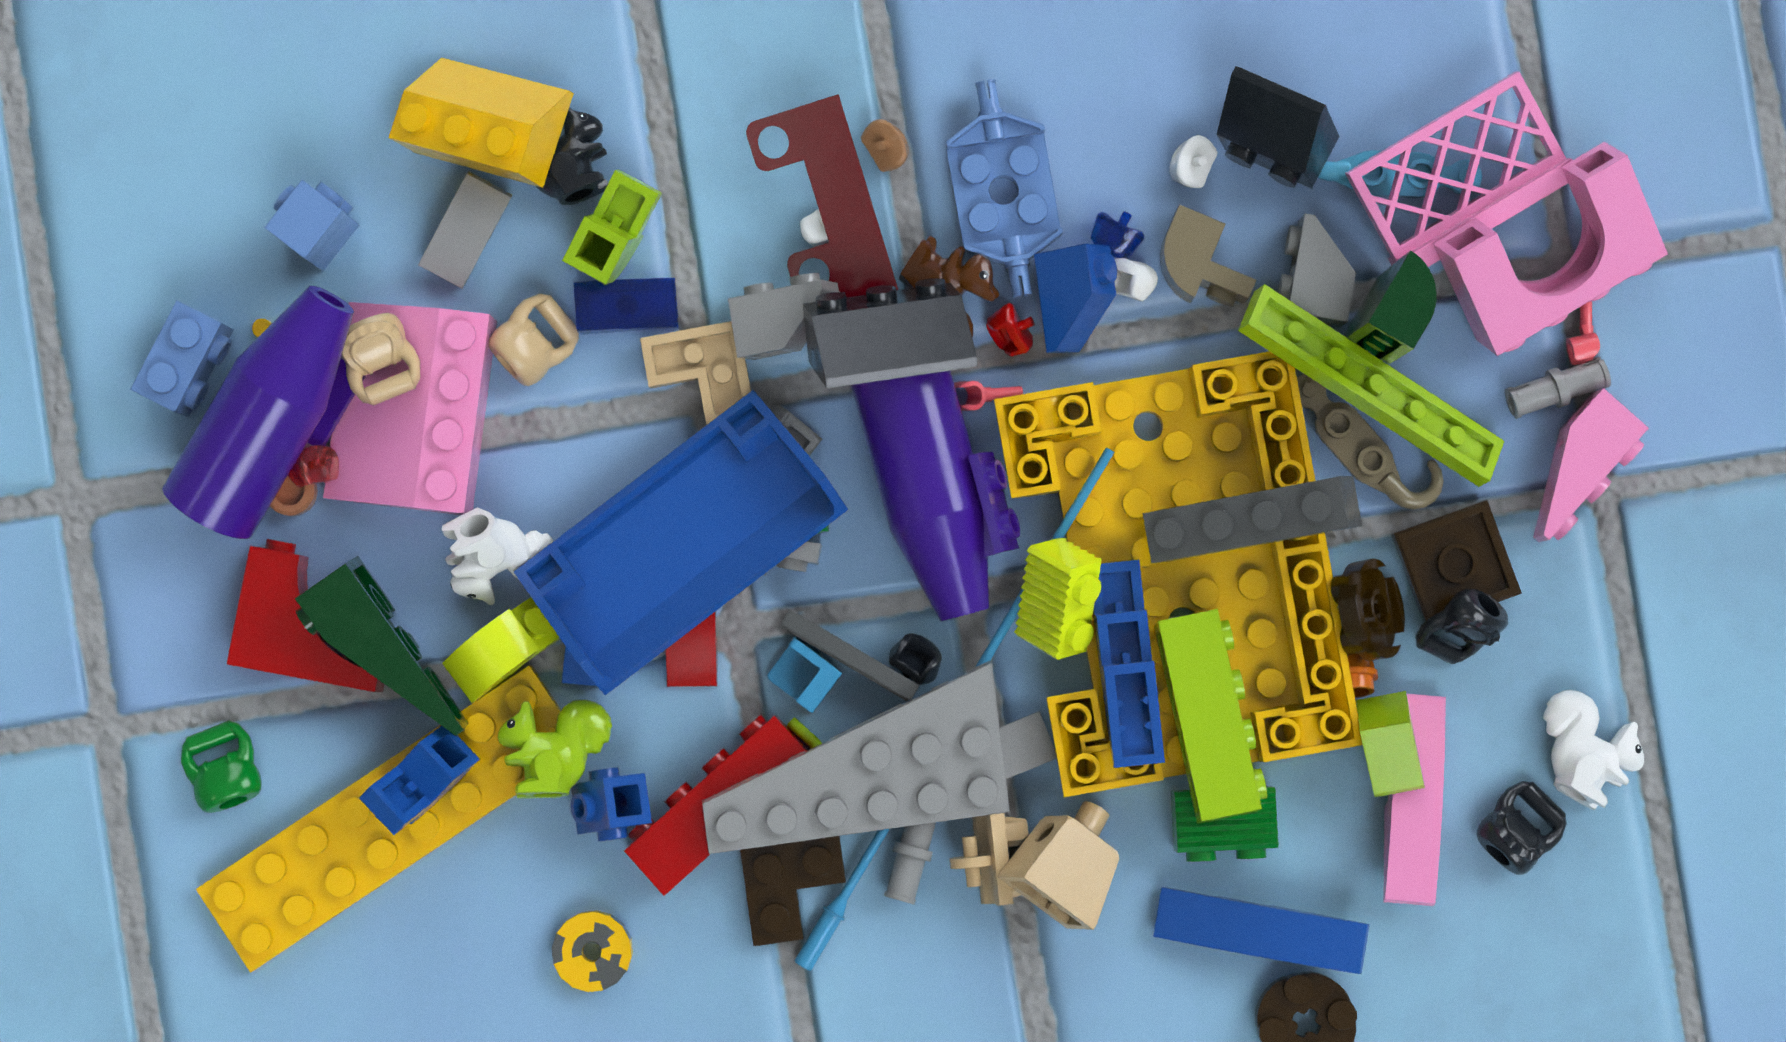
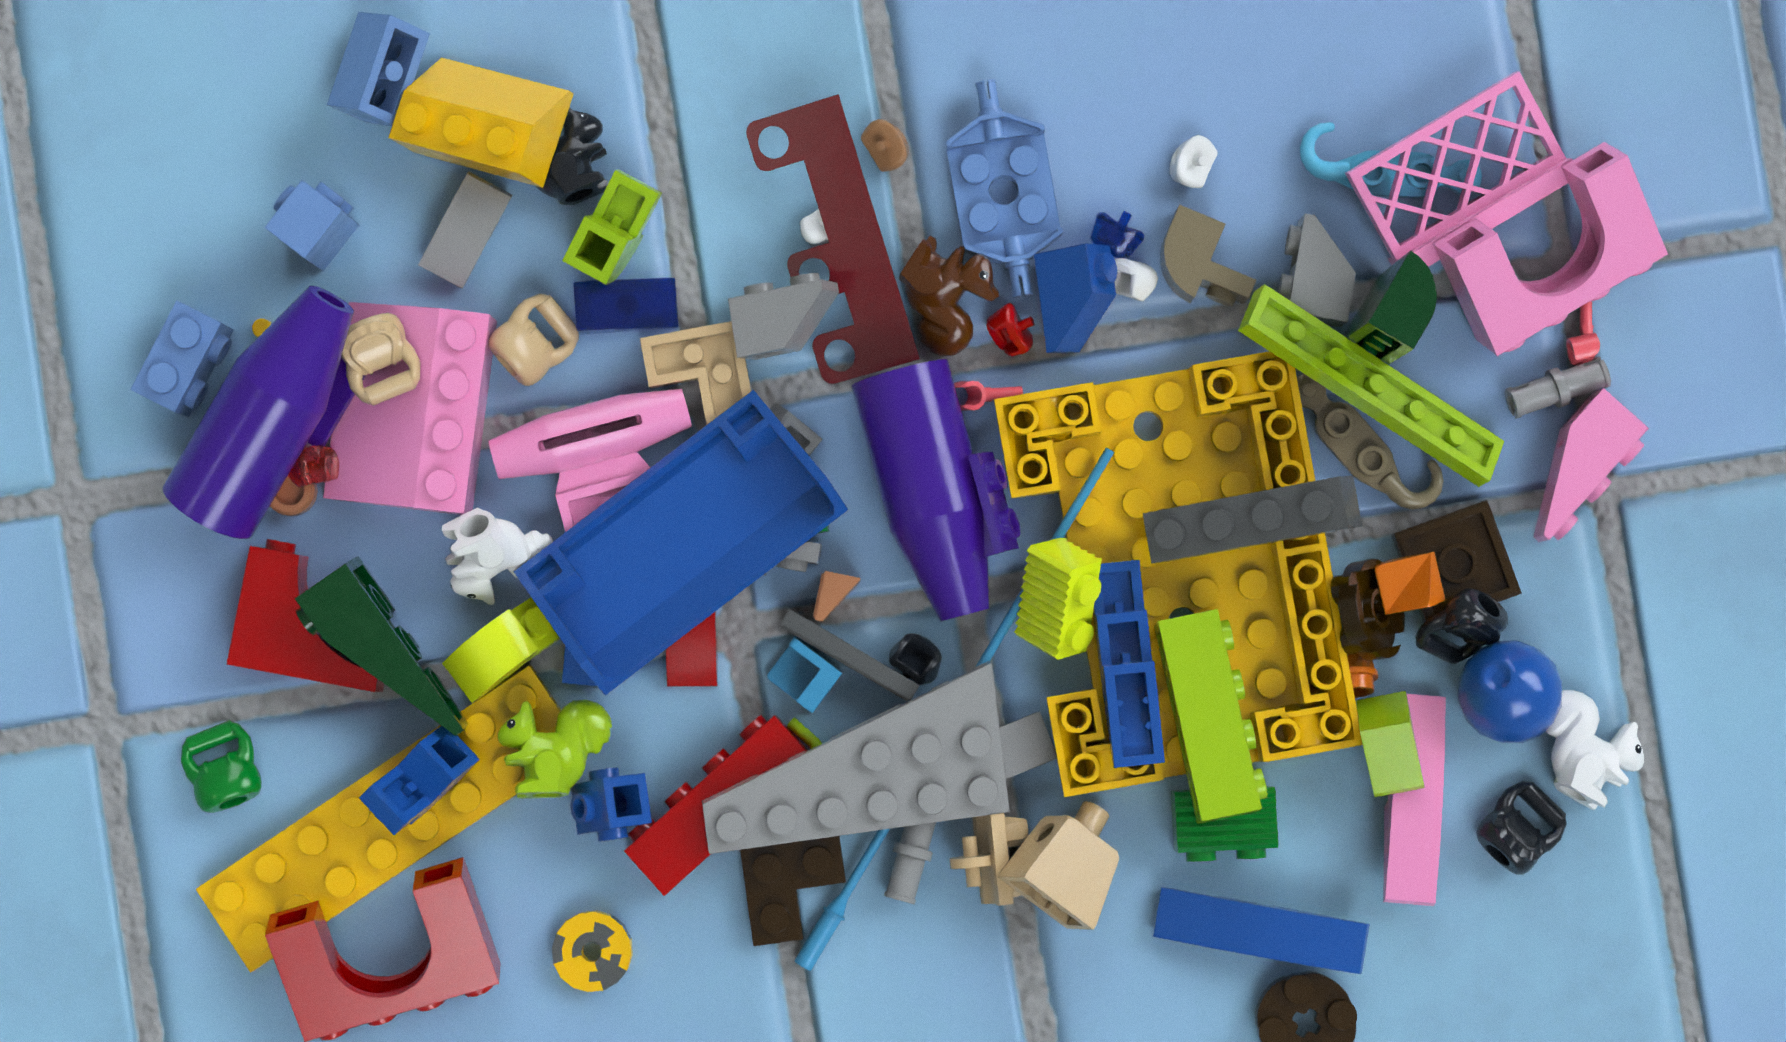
(334, 996): none -> arch
(377, 67): none -> medium blue brick
(591, 447): none -> bright pink plate
(831, 592): none -> nougat slope
(888, 333): black slope -> none
(1275, 129): black slope -> none
(1409, 583): none -> orange slope
(1510, 692): none -> blue piece

